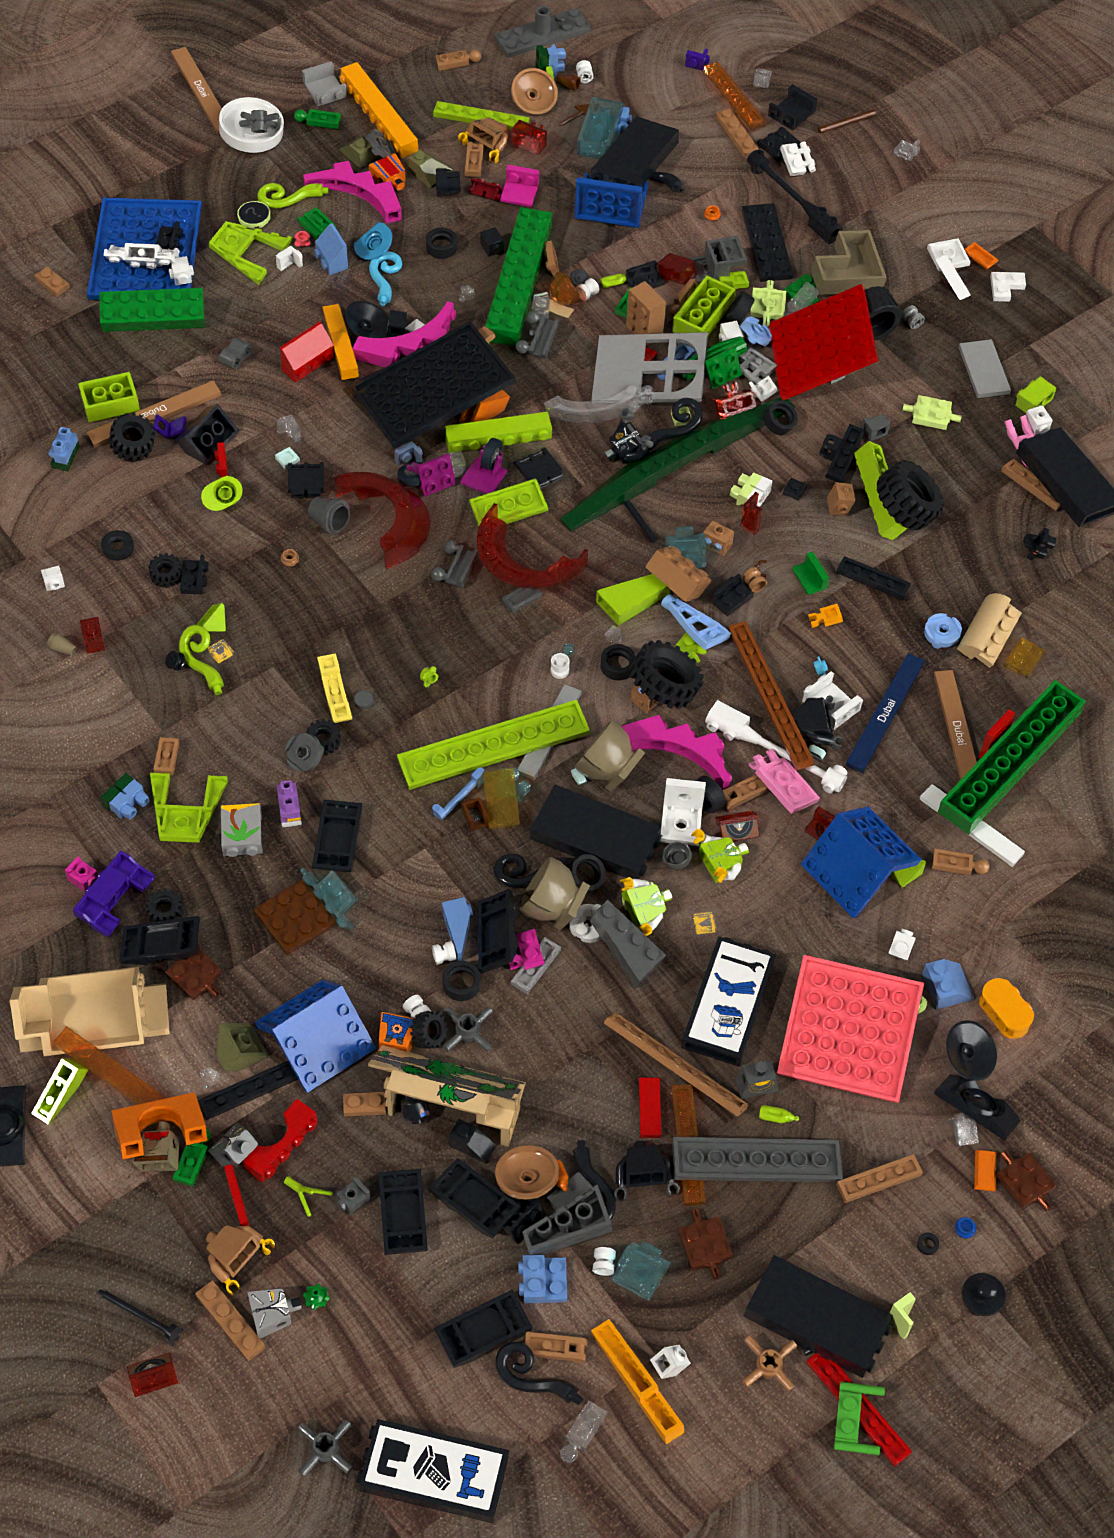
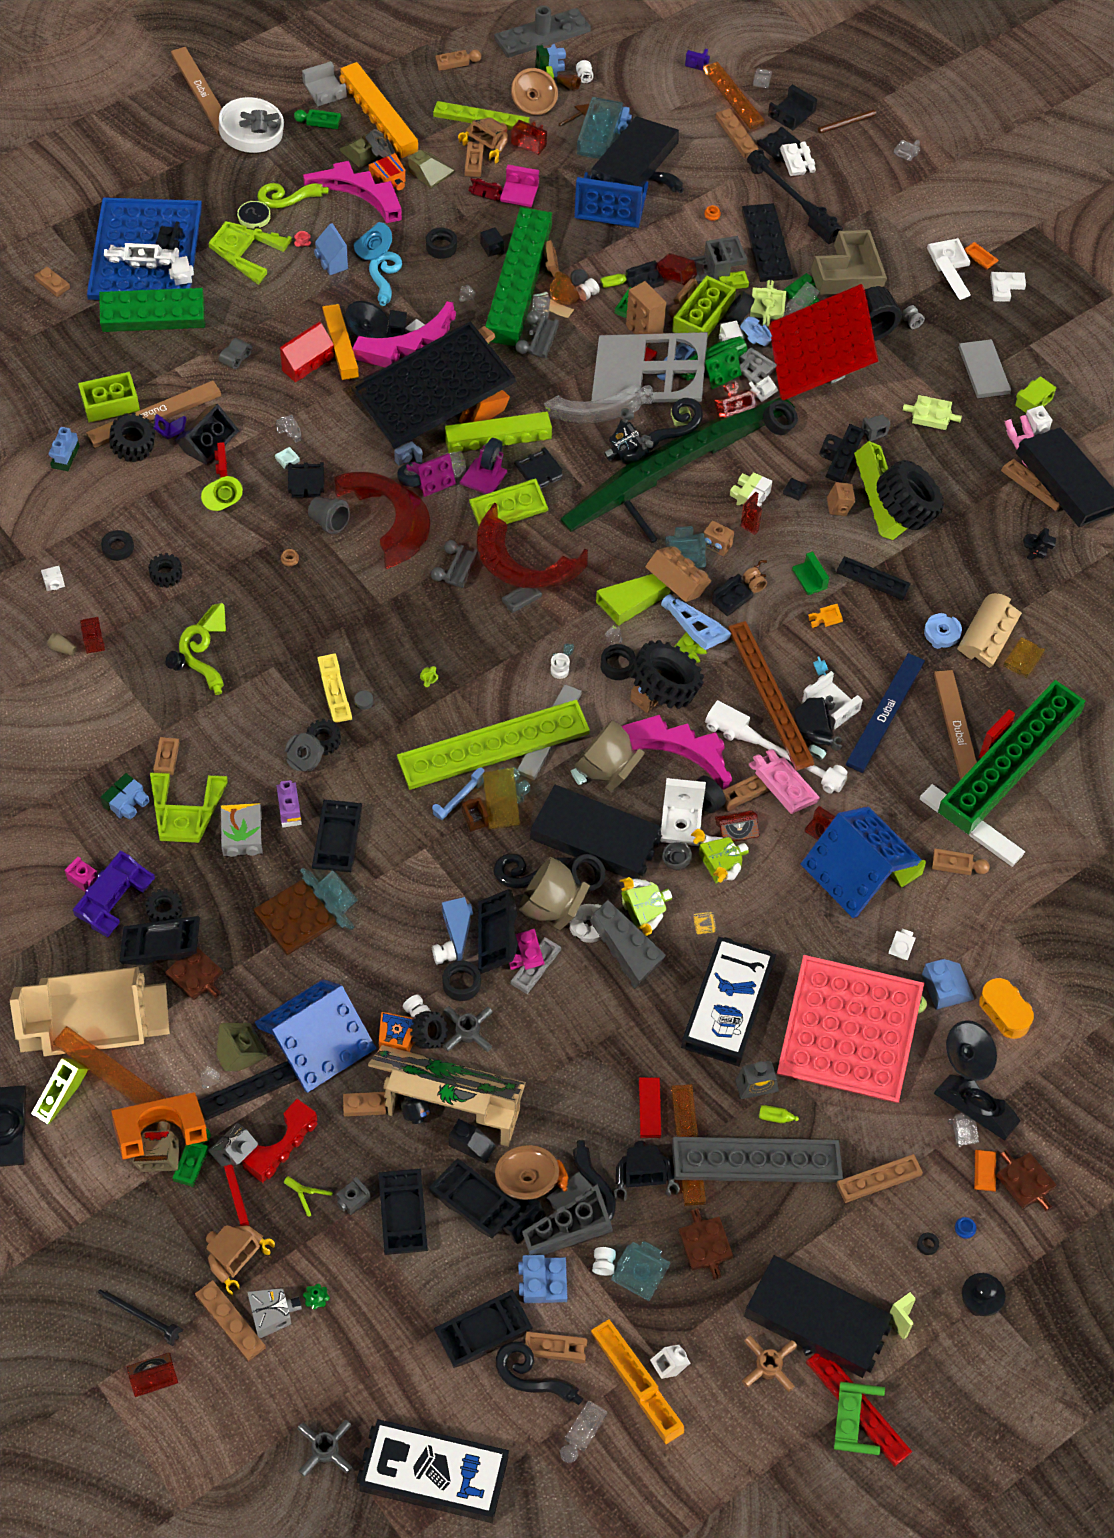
(193, 576): black bracket -> none
(220, 651): clear tile -> none
(288, 257): white bracket -> none
(314, 222): green plate -> none
(447, 182): black piece -> none
(676, 1064): medium nougat tile -> none

